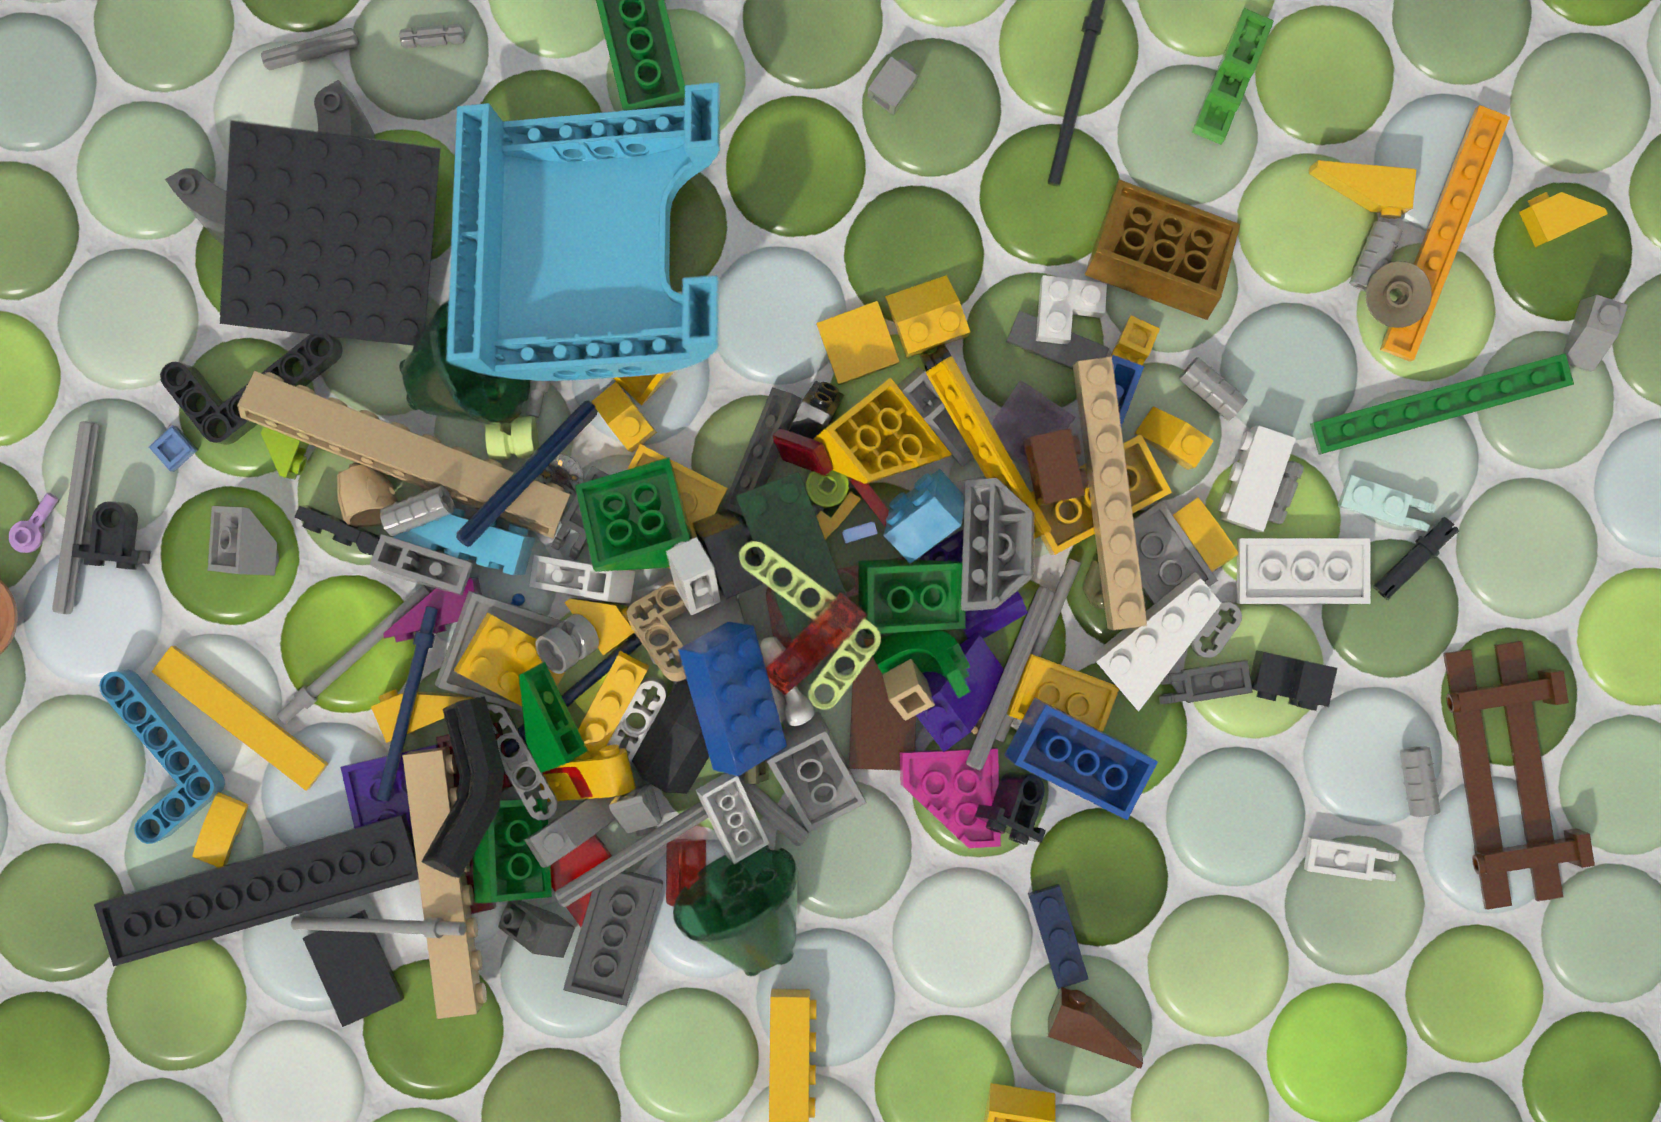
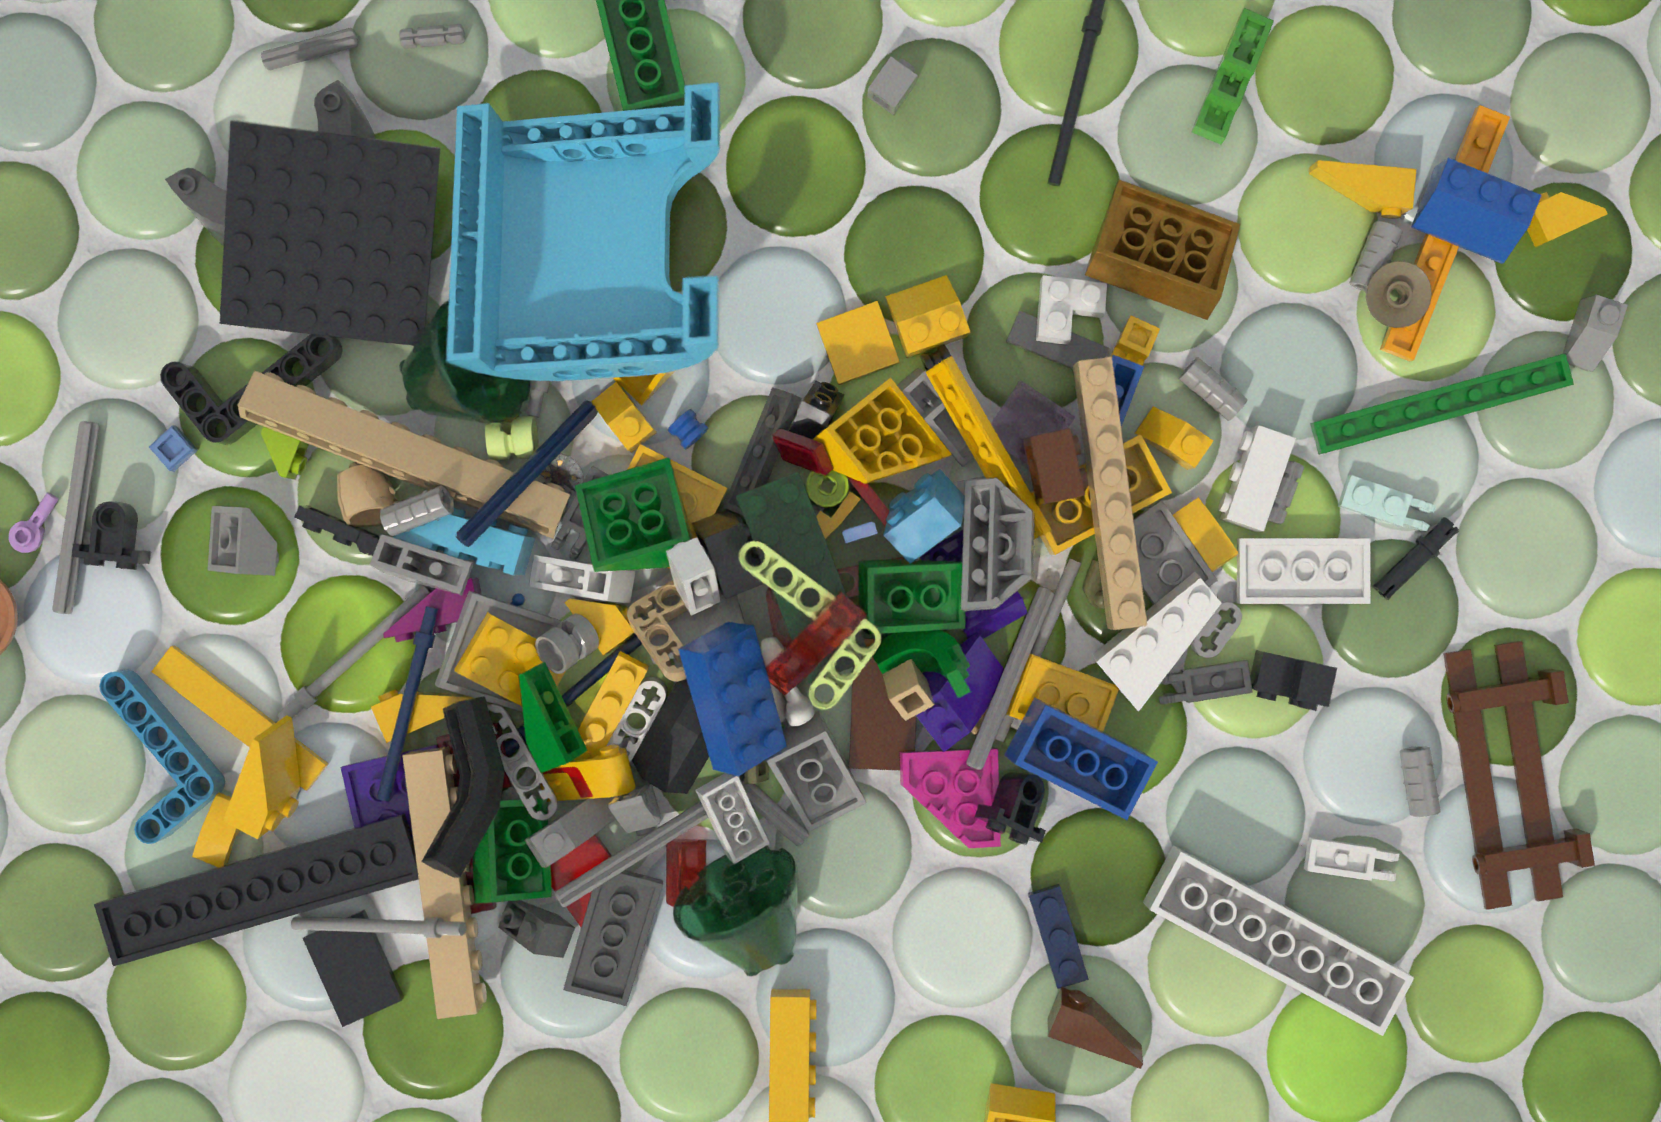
(267, 782): none -> yellow slope
(688, 429): none -> blue wheel
(1278, 940): none -> white brick
(1475, 210): none -> blue slope

